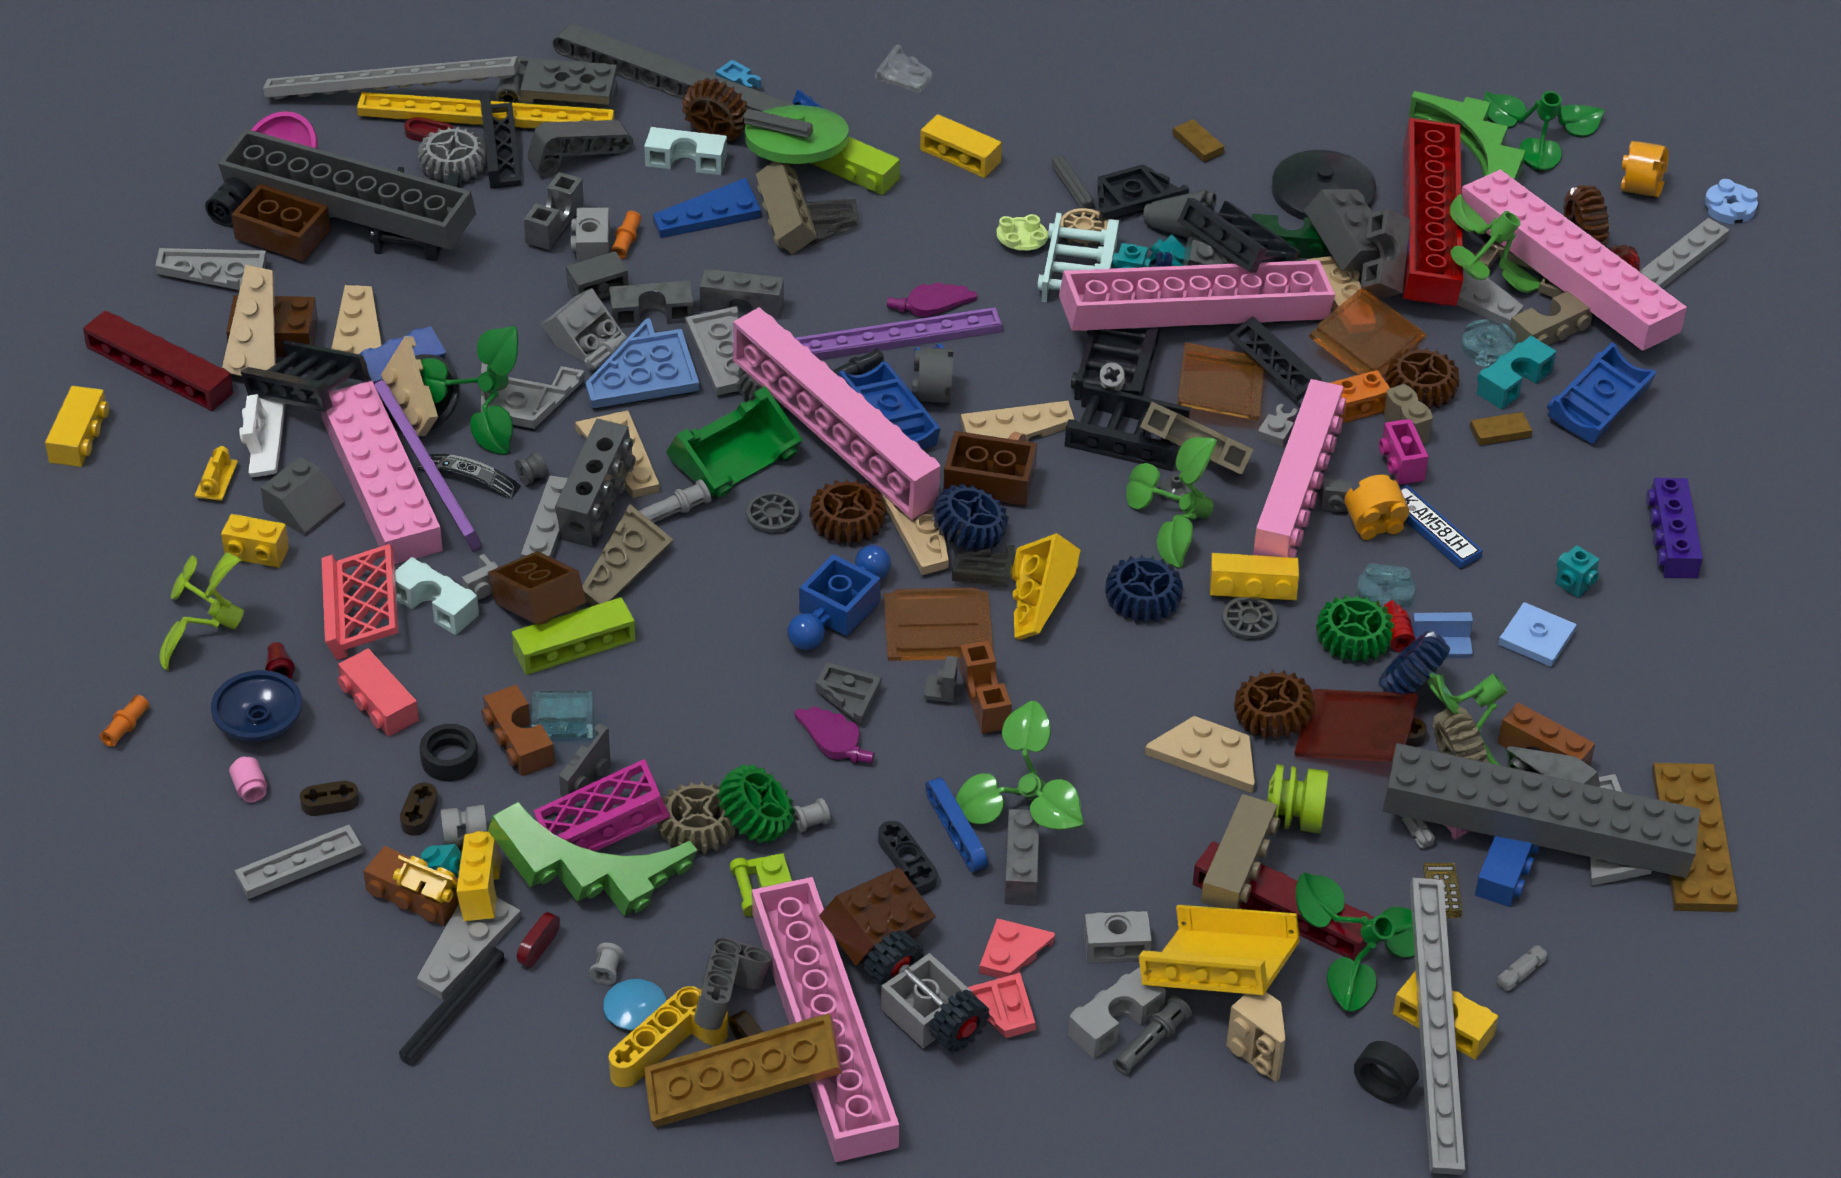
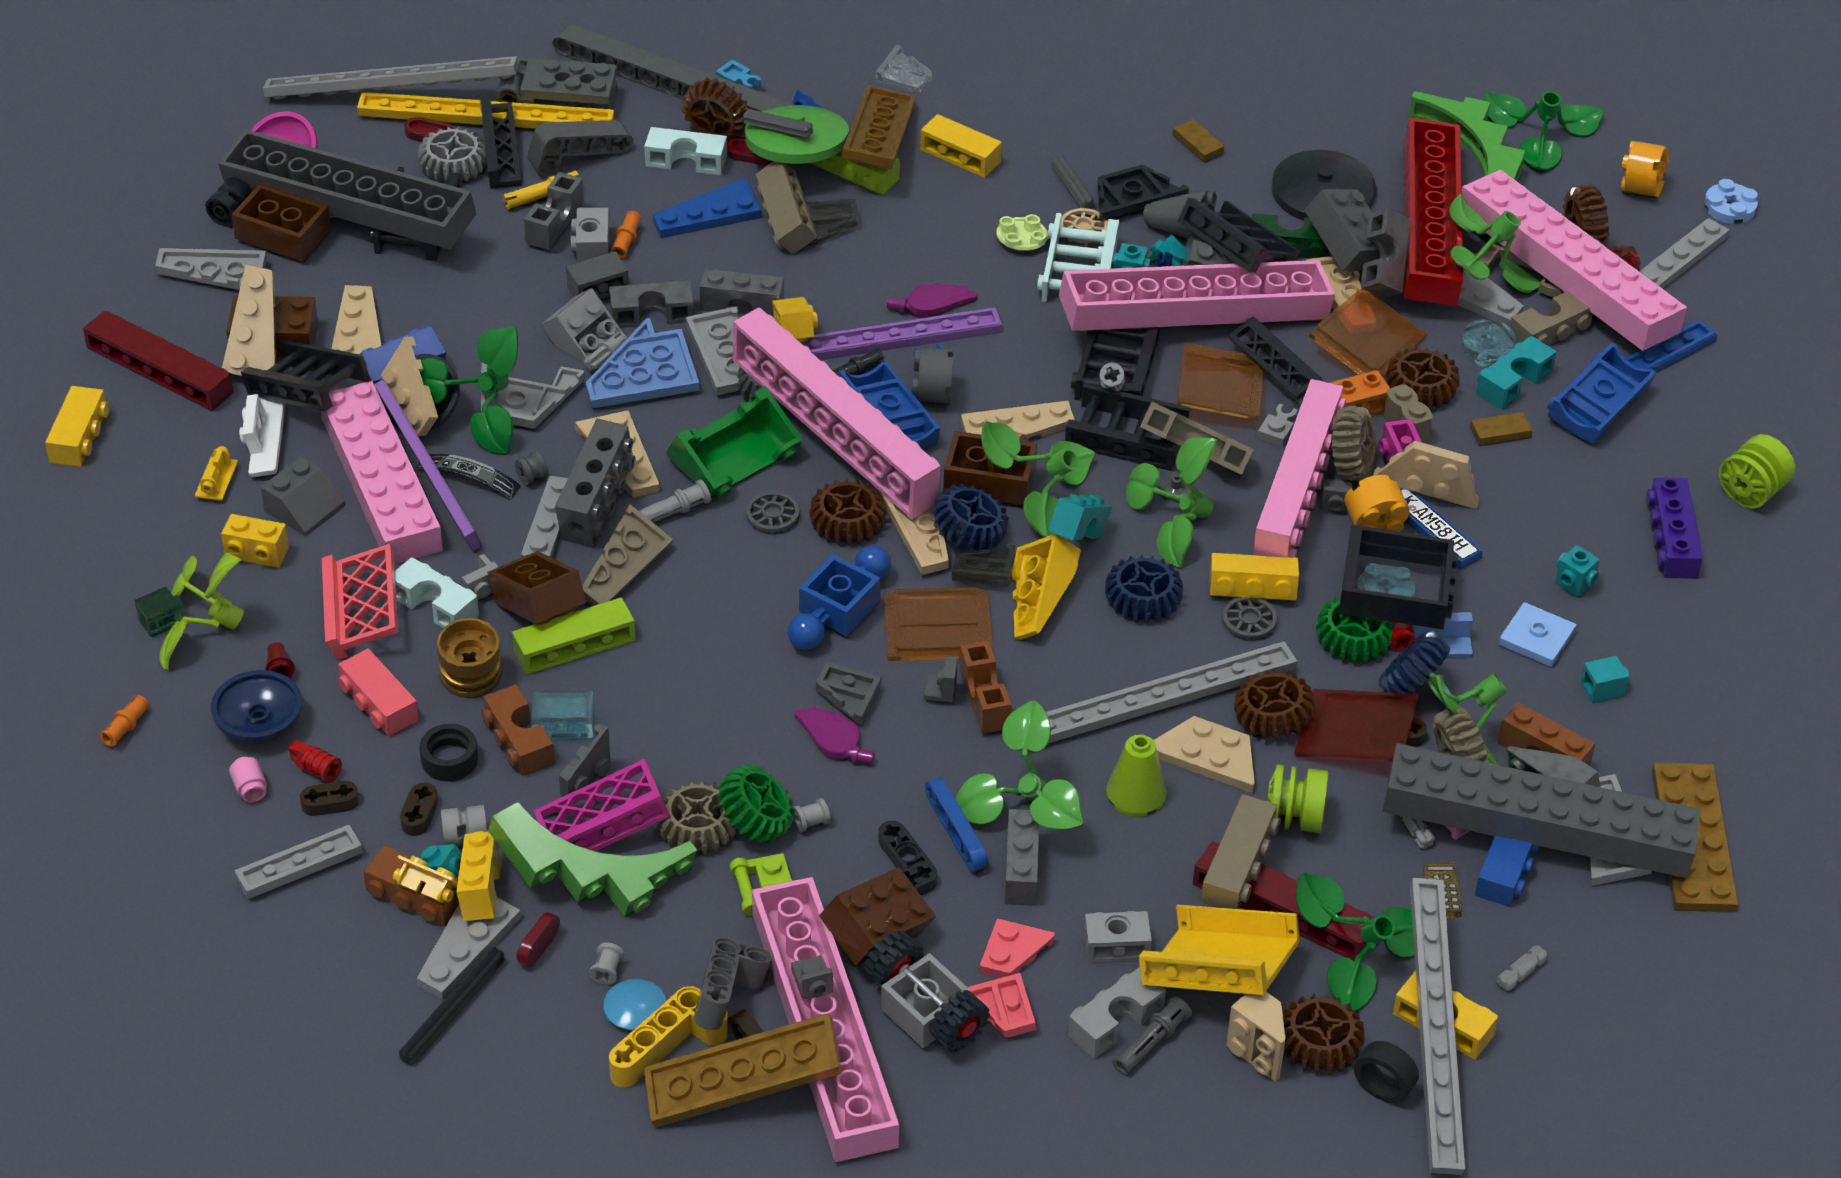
(158, 611): none -> clear green brick
(315, 761): none -> red hinge
(469, 657): none -> pearl gold wheel
(529, 193): none -> yellow pin
(739, 151): none -> dark red tile
(796, 317): none -> yellow brick
(812, 977): none -> dark grey bracket
(878, 127): none -> pearl gold plate
(1065, 462): none -> bright green plant
(1080, 517): none -> teal arch
(1137, 779): none -> lime cone
(1168, 691): none -> light grey plate
(1322, 1033): none -> reddish brown gear
(1353, 443): none -> dark tan gear
(1404, 548): none -> black window
(1433, 473): none -> tan wing
(1604, 679): none -> teal brick
(1691, 339): none -> blue tile
(1757, 471): none -> lime wheel

